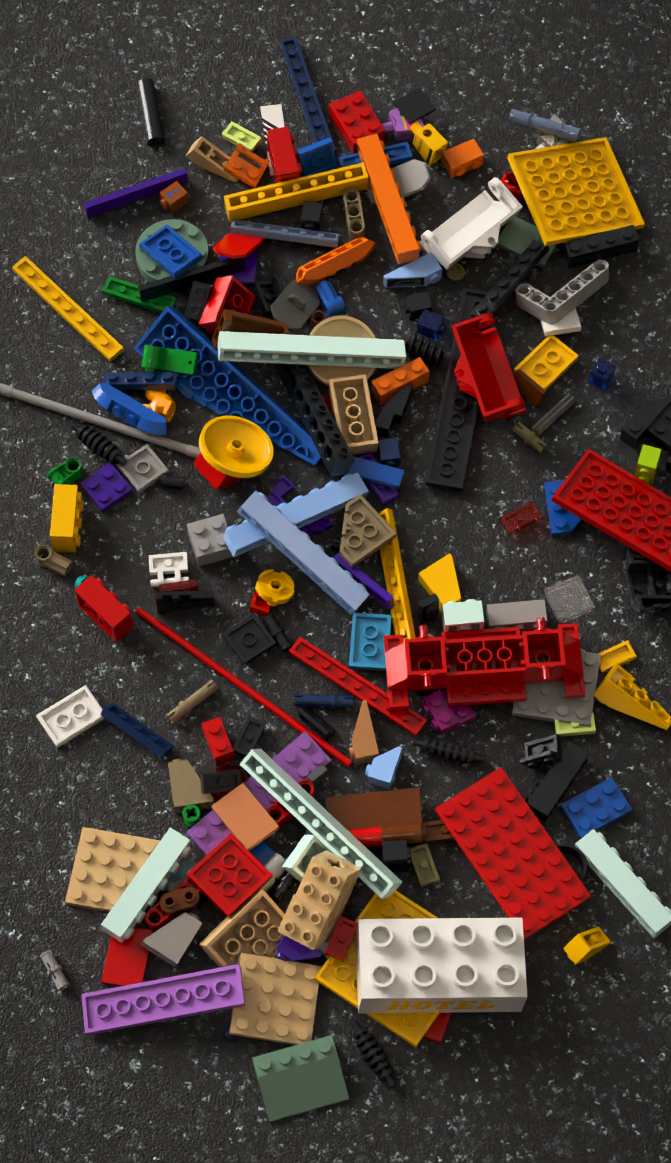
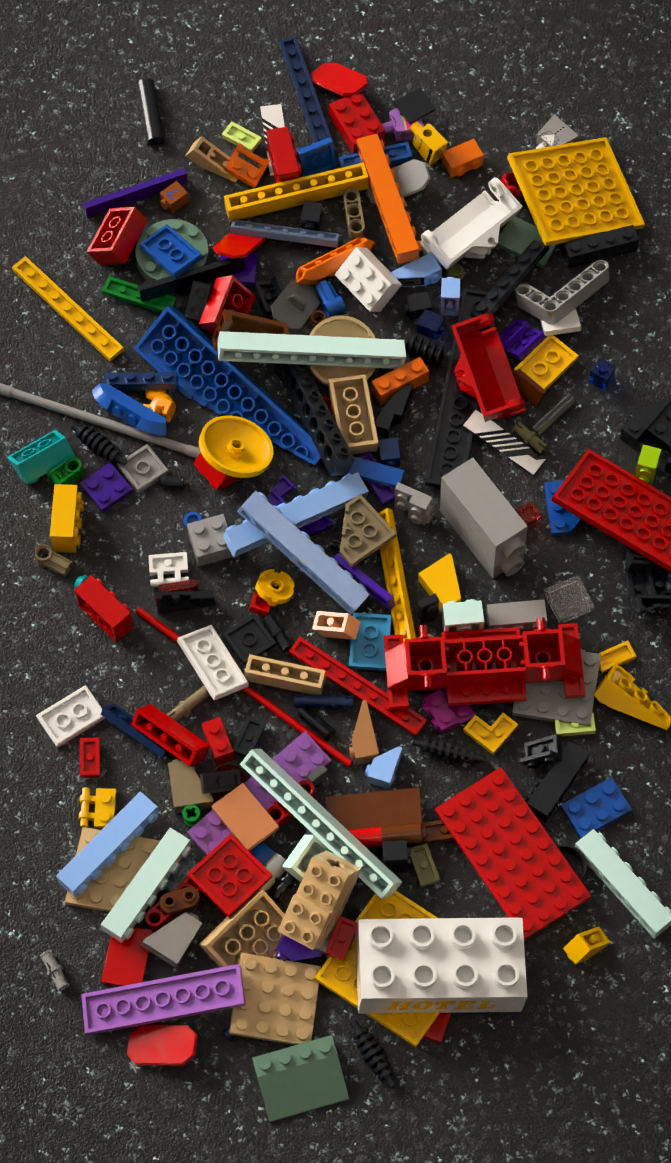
(40, 457): none -> teal slope
(89, 757): none -> red plate
(104, 807): none -> yellow plate
(107, 844): none -> light blue brick
(117, 236): none -> red brick
(162, 1045): none -> shield
(169, 360): green door -> none
(170, 735): none -> red brick
(191, 517): none -> blue tile
(212, 662): none -> white tile
(285, 675): none -> tan brick
(336, 625): none -> light nougat brick
(339, 79): none -> shield
(368, 279): none -> white brick
(415, 502): none -> light grey plate
(450, 296): none -> light blue brick
(483, 519): none -> light grey brick
(490, 736): none -> yellow plate
(504, 442): none -> white sticker
(520, 339): none -> dark purple slope
(544, 125): sand blue piece -> none

